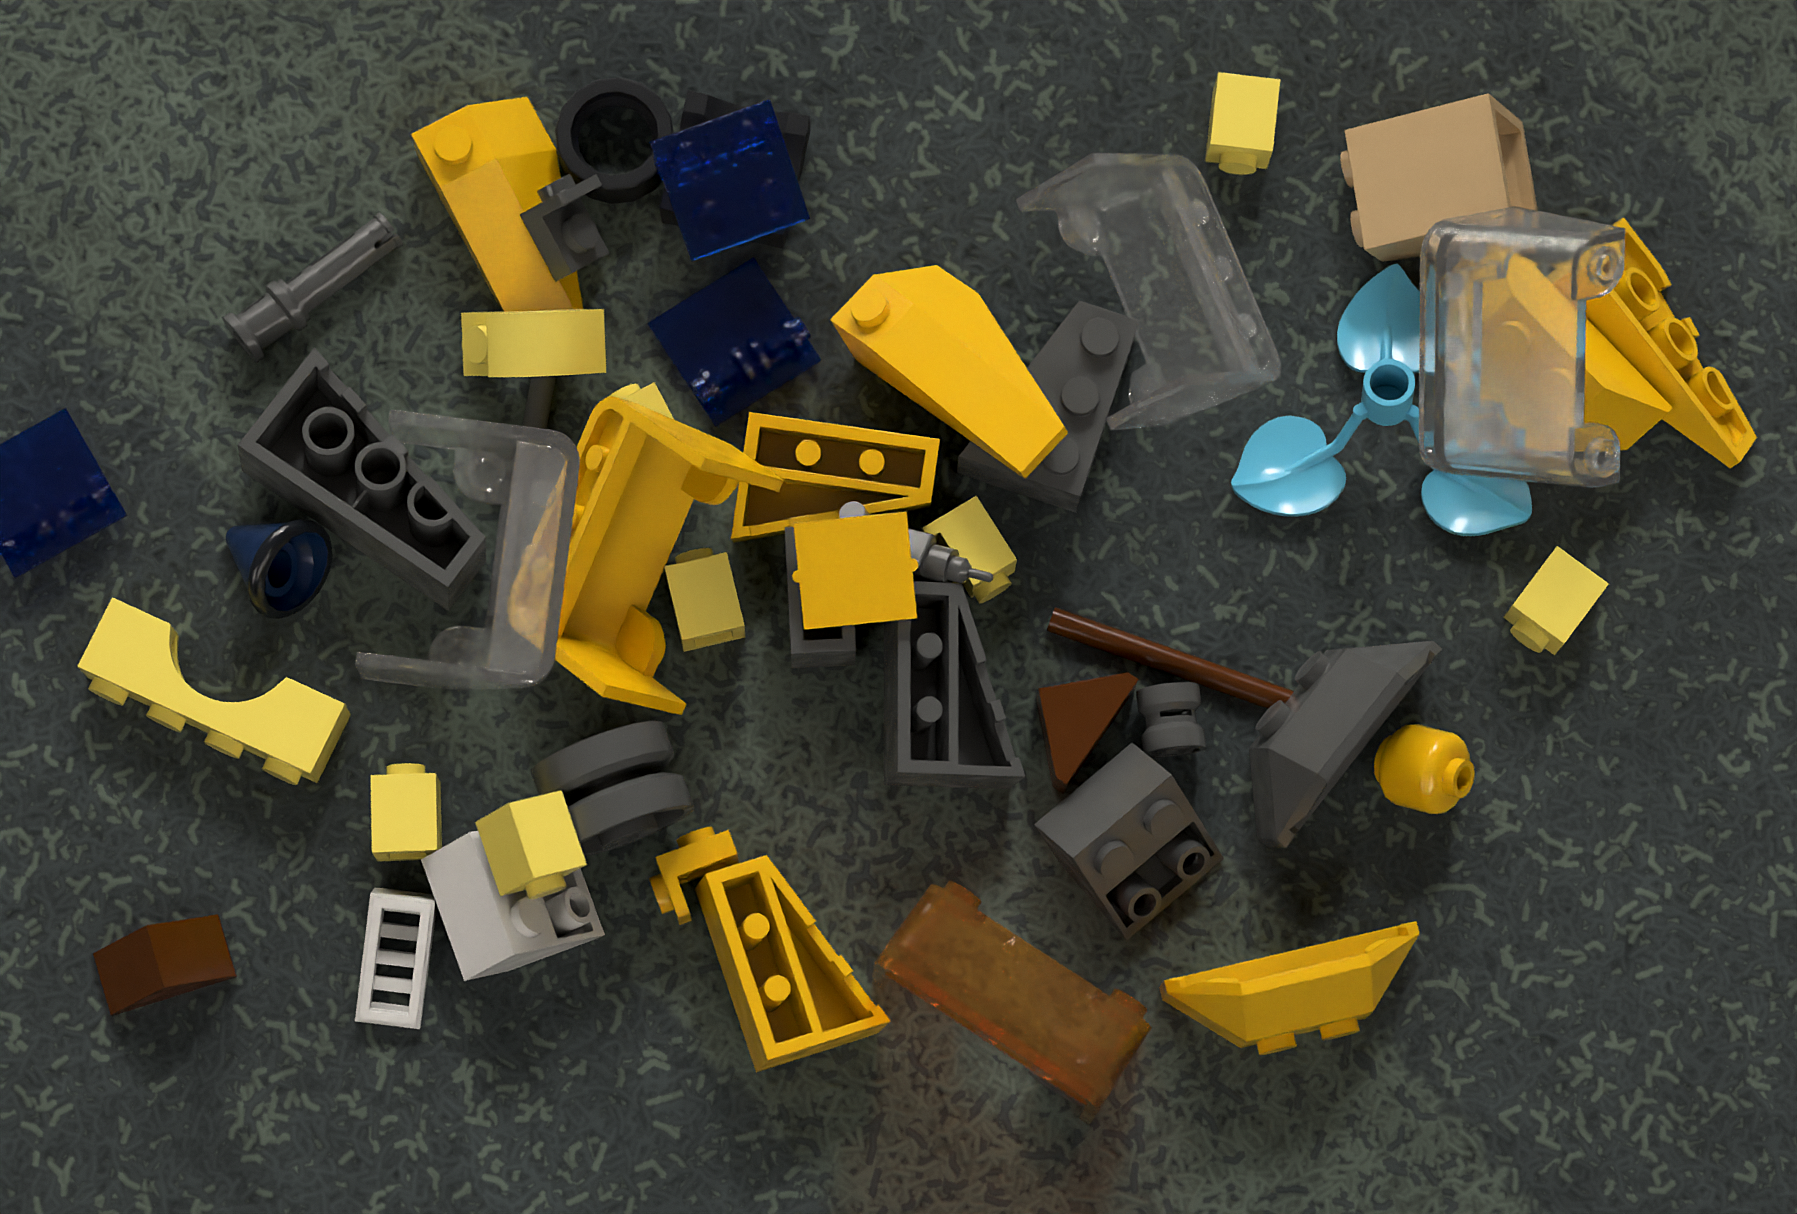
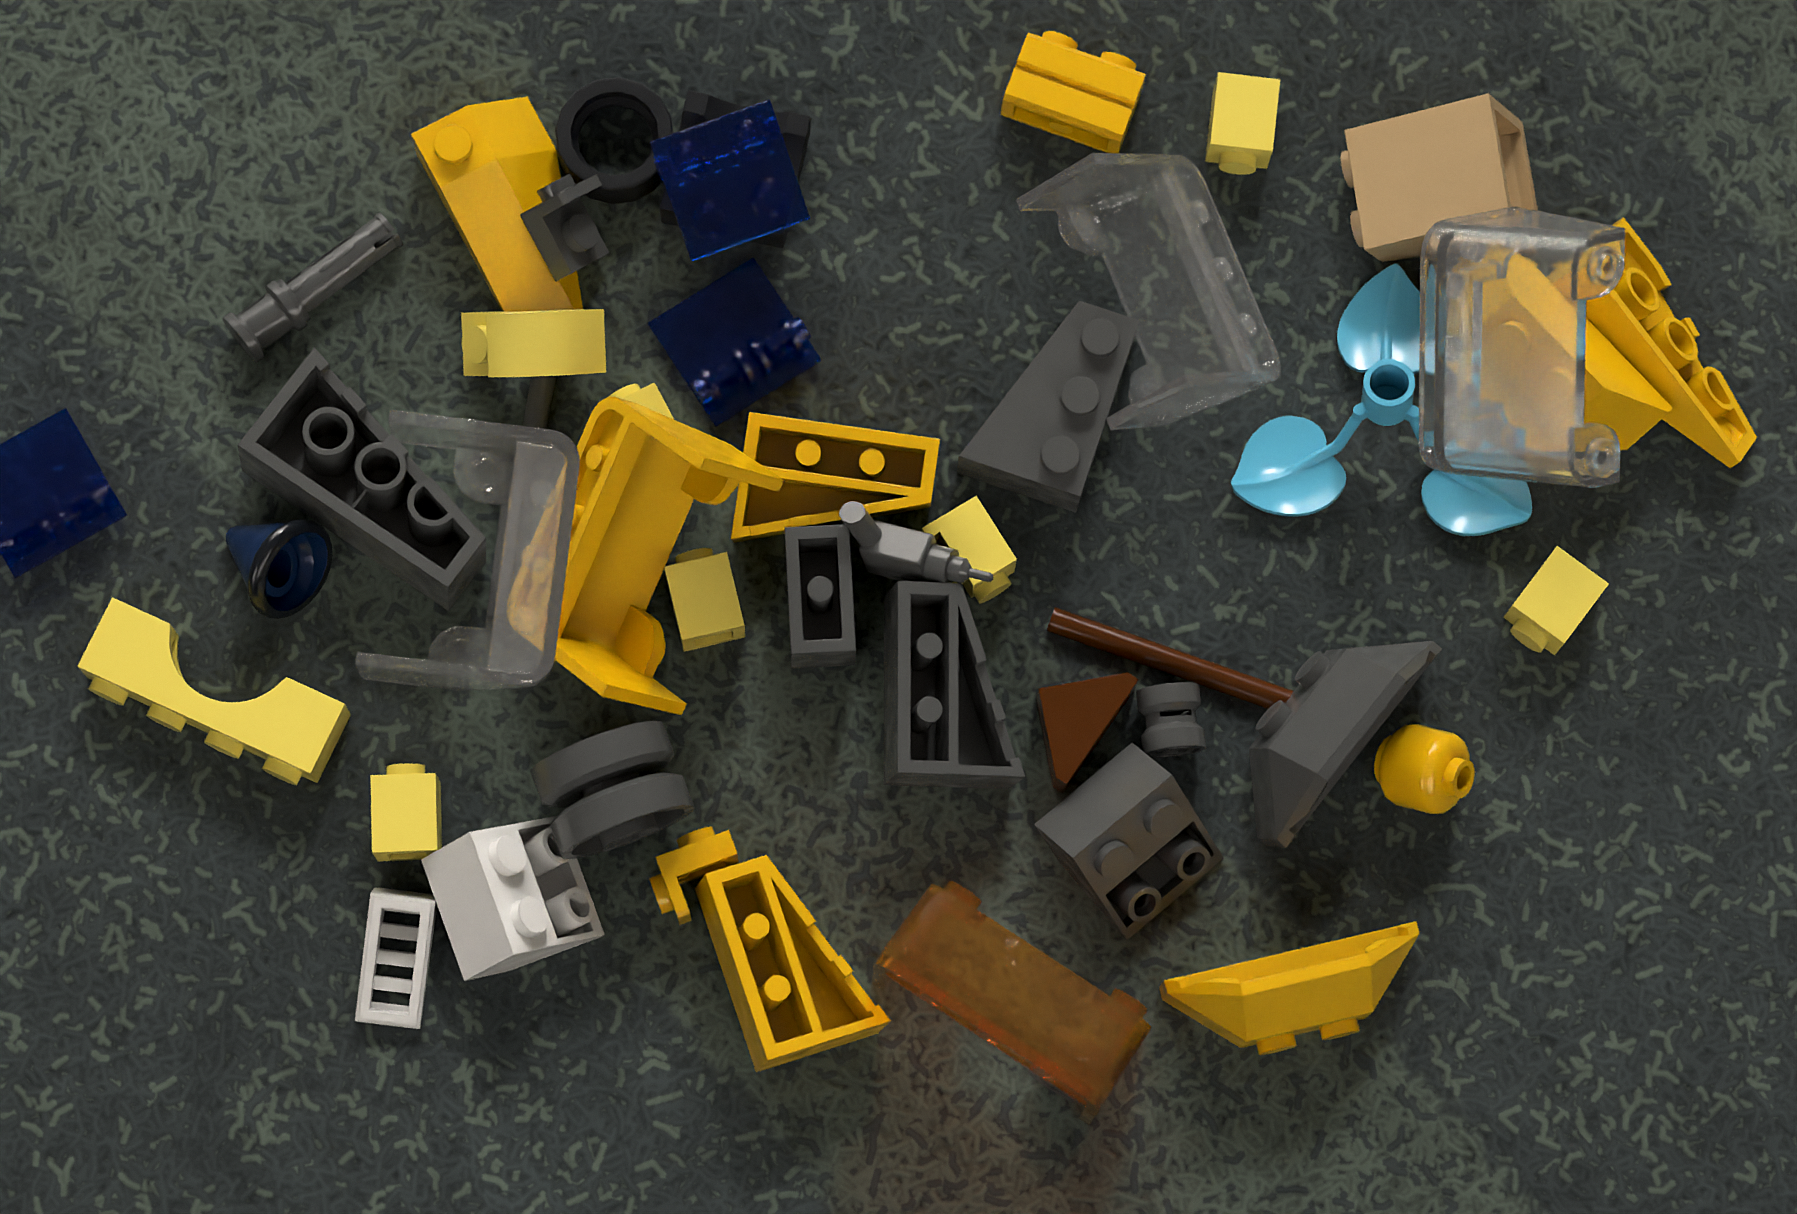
(163, 962): reddish brown slope -> none
(531, 845): light yellow brick -> none
(855, 570): yellow piece -> none
(952, 359): yellow wedge -> none
(1073, 91): none -> yellow brick

